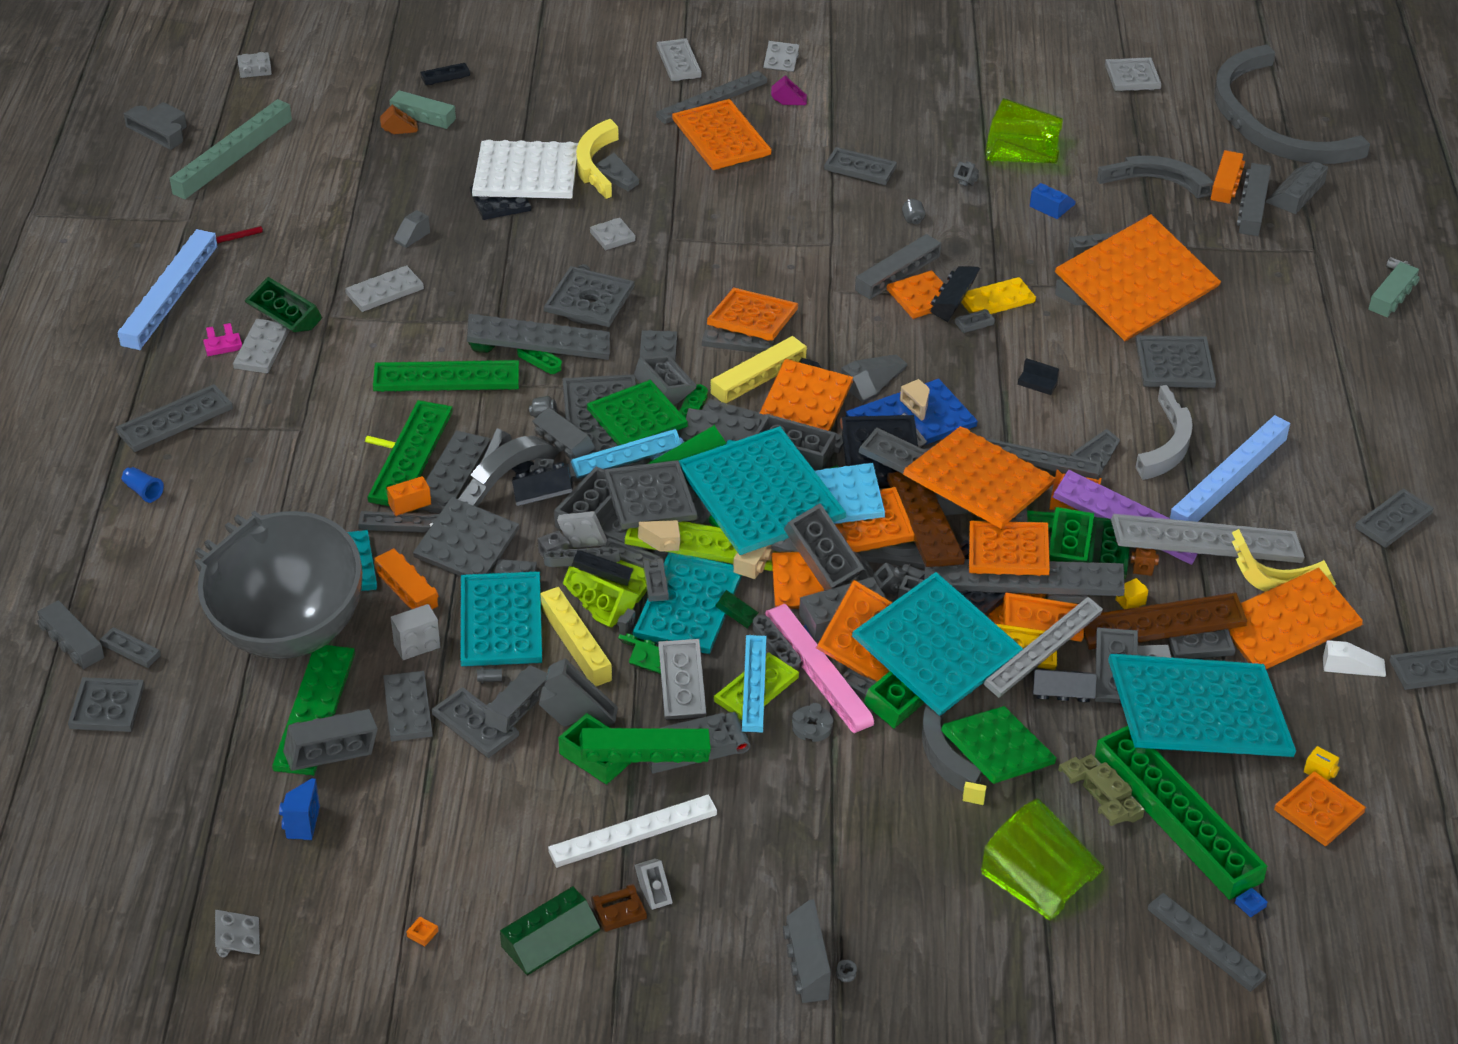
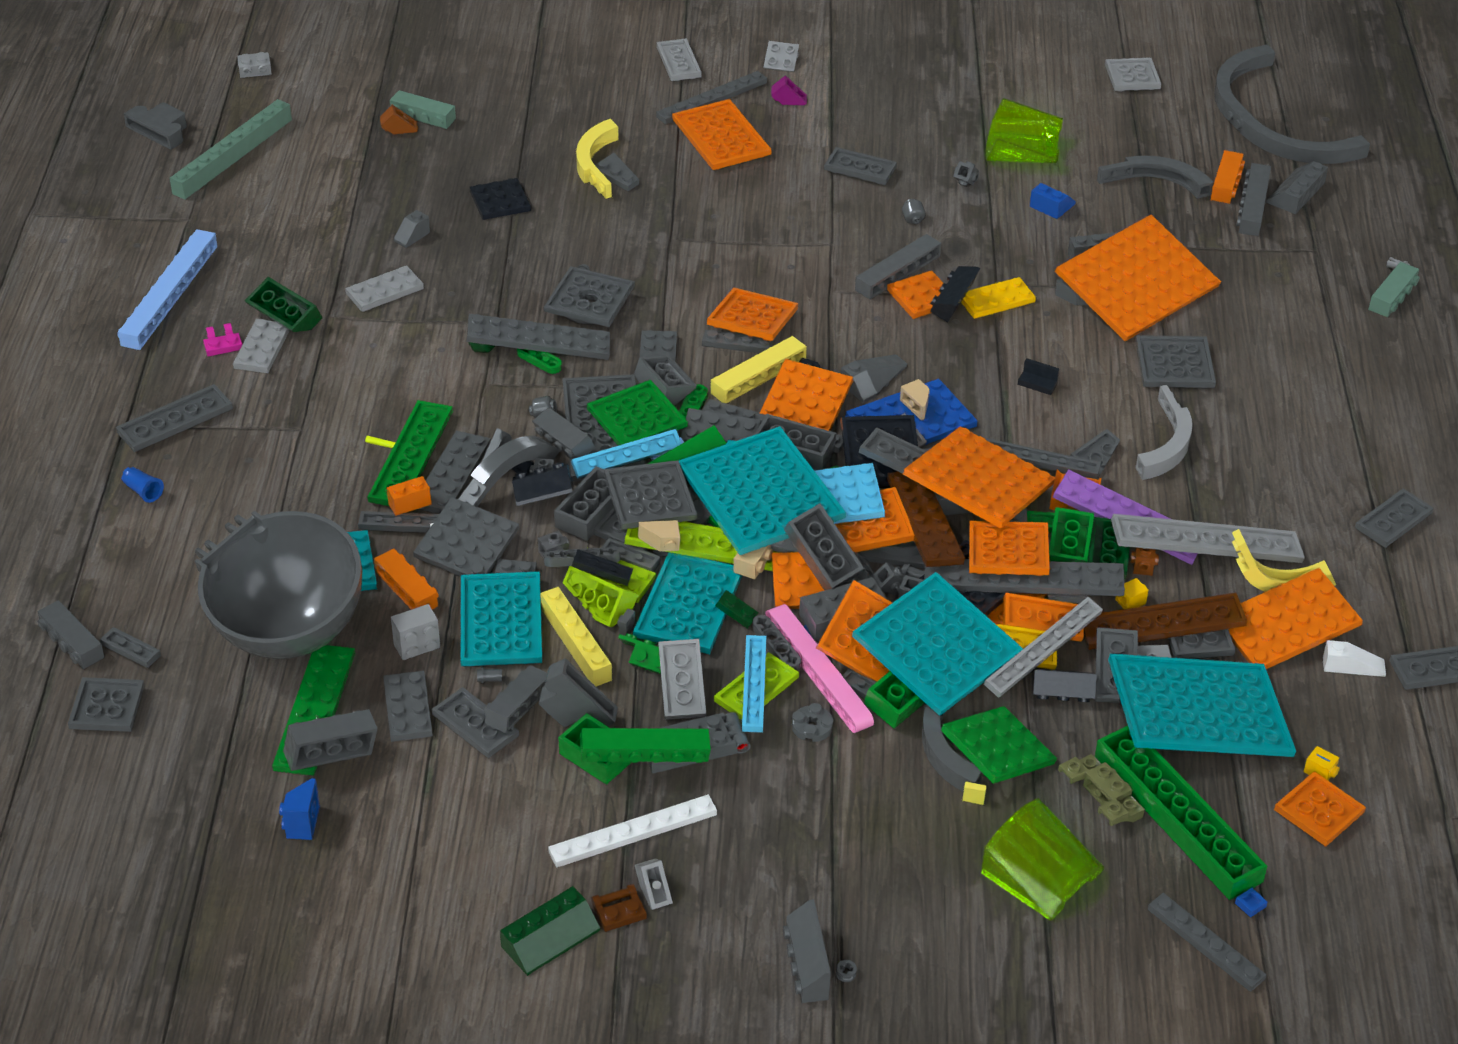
(236, 933): light grey hinge -> none
(252, 231): dark red bar -> none
(422, 931): orange plate -> none
(445, 73): black plate -> none
(446, 375): green plate -> none
(525, 169): white plate -> none
(582, 529): light grey plate -> none
(612, 233): light grey plate -> none
(655, 580): dark grey plate -> none
(974, 321): dark grey plate -> none
(1232, 471): light blue brick -> none

